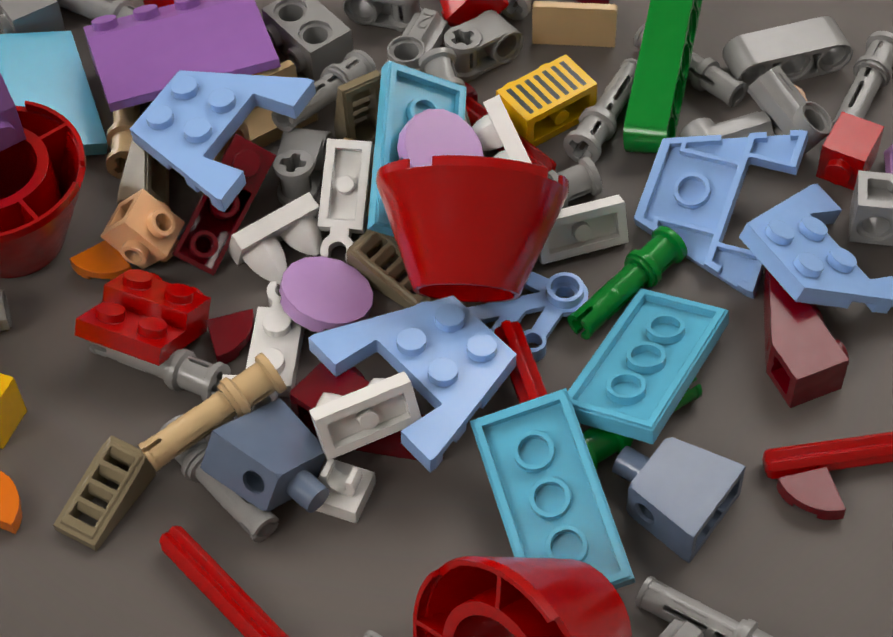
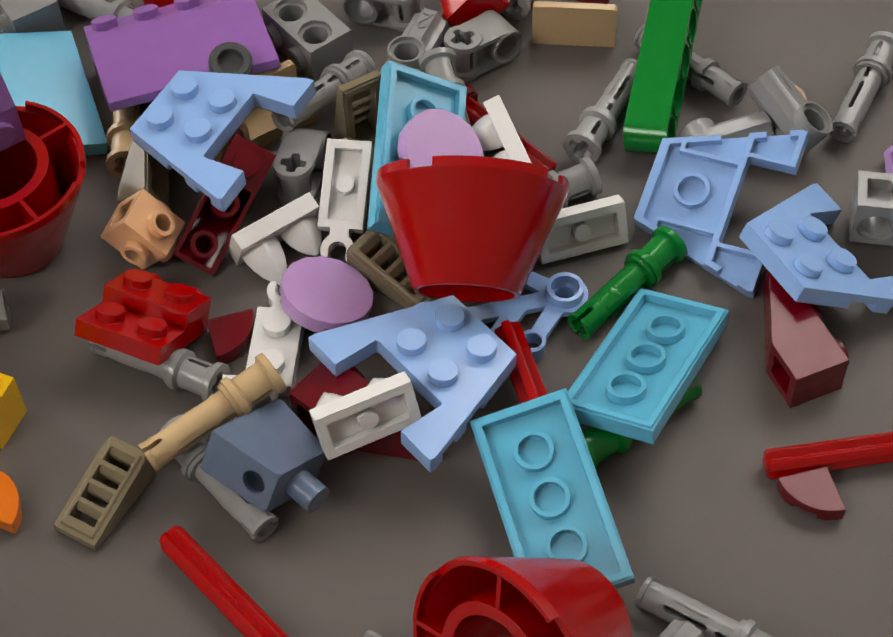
(99, 262): orange tile -> none
(230, 58): none -> dark grey tile
(348, 489): white tile -> none
(548, 99): yellow brick -> none
(679, 492): sand blue torso -> none
(799, 48): light grey beam -> none
(849, 148): brick -> none

